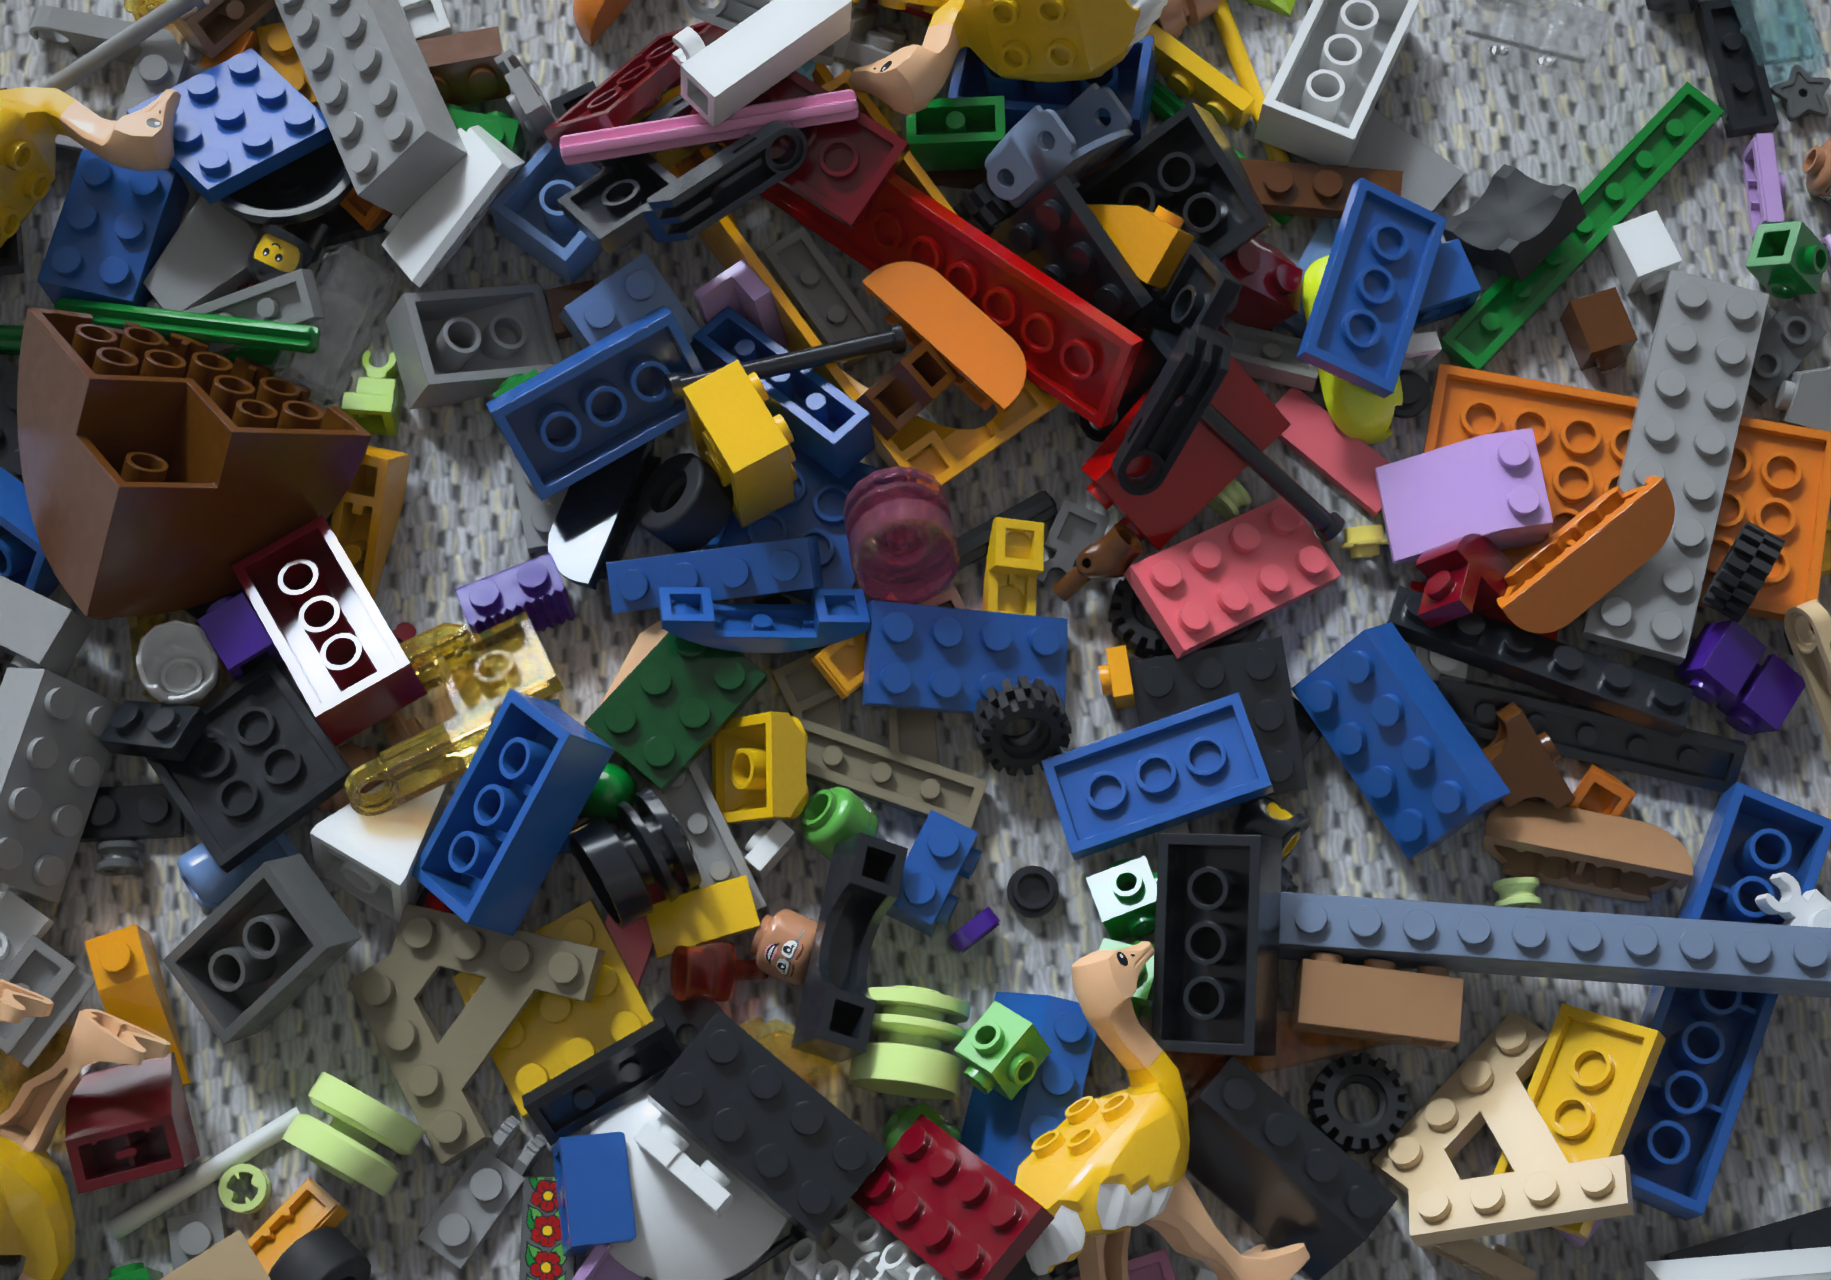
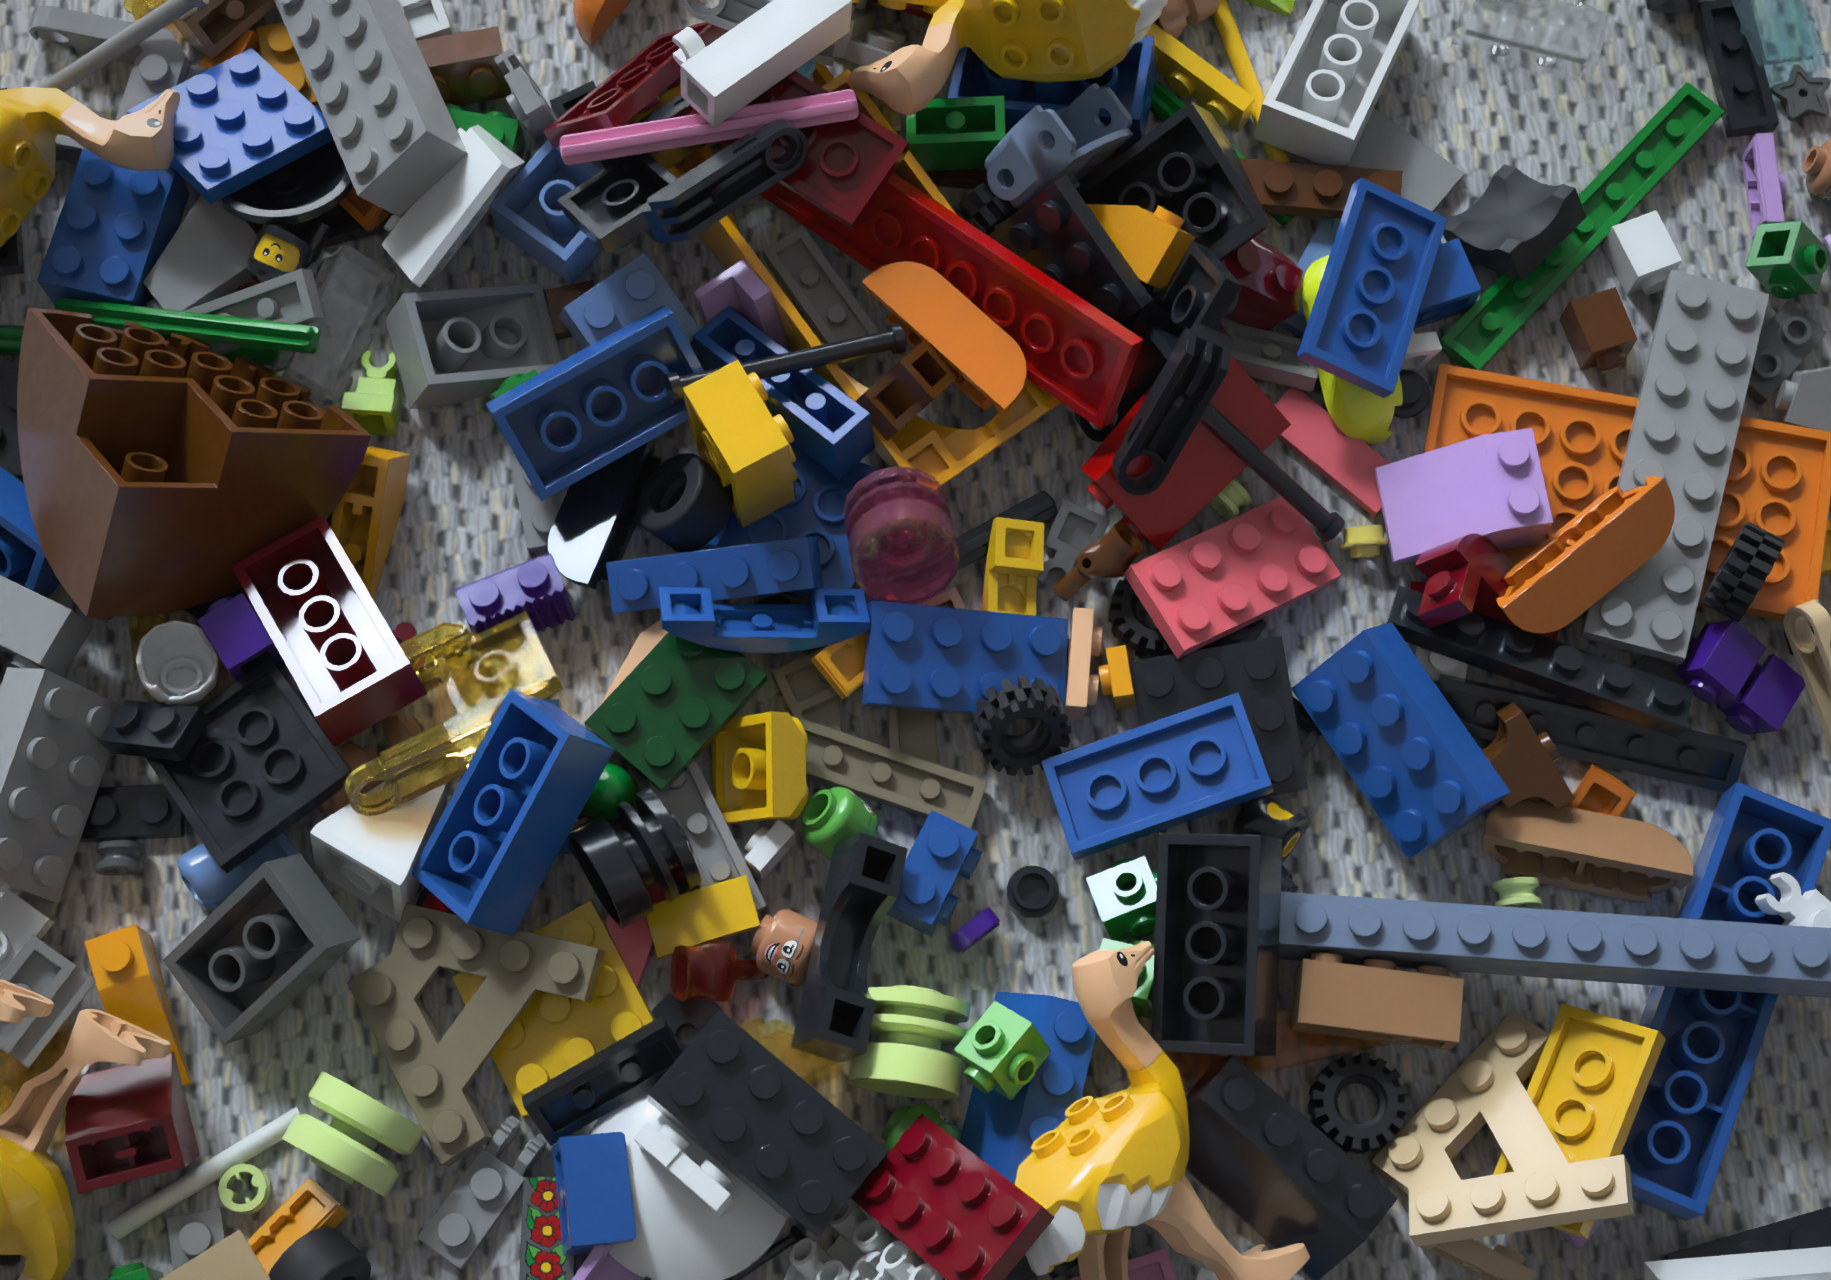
(1083, 643): none -> light nougat plate

